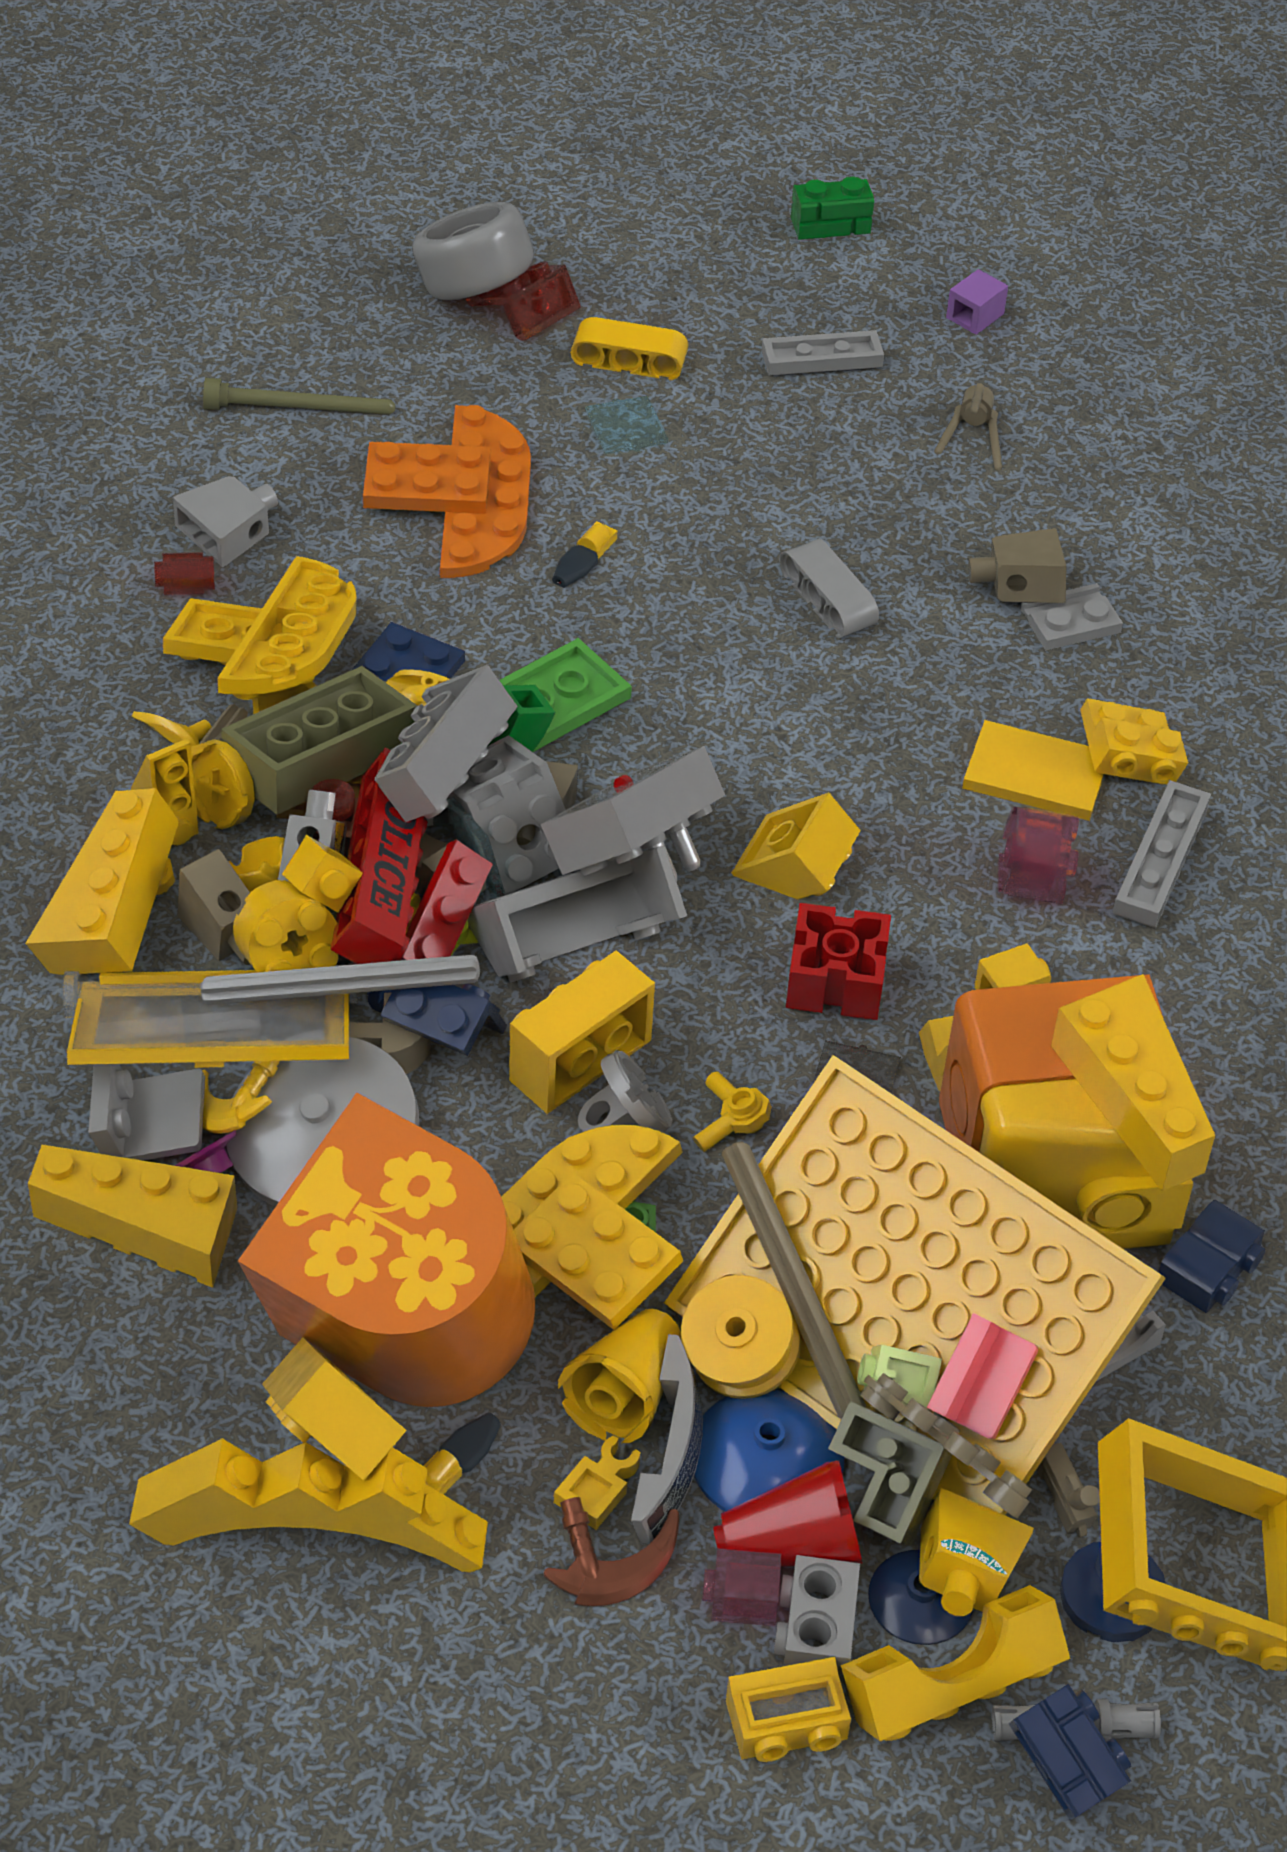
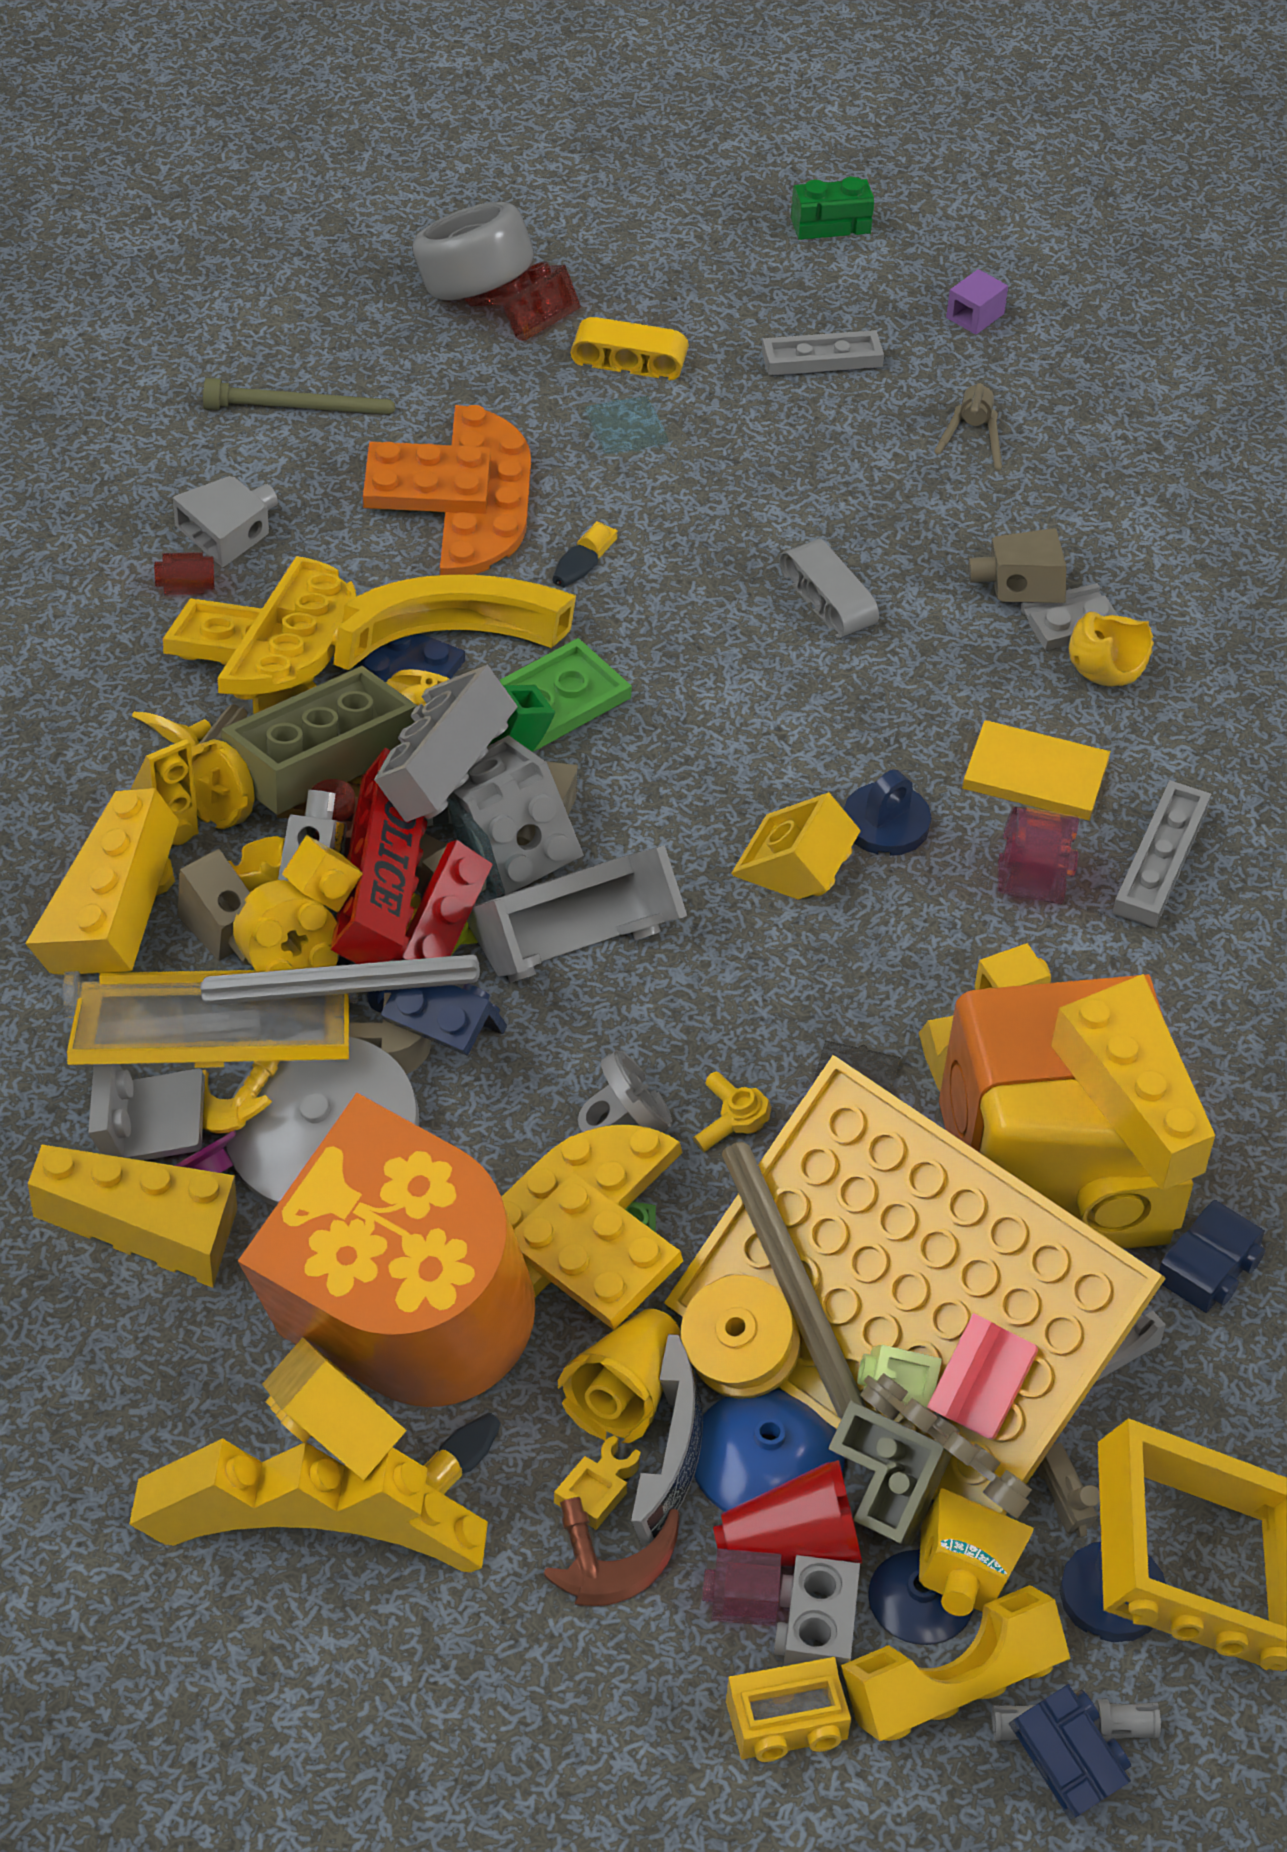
(451, 603): none -> yellow arch
(565, 1036): yellow brick -> none
(637, 815): light grey piece -> none
(838, 961): red brick -> none
(889, 815): none -> dark blue tile
(1110, 648): none -> yellow piece
(1132, 742): yellow plate -> none

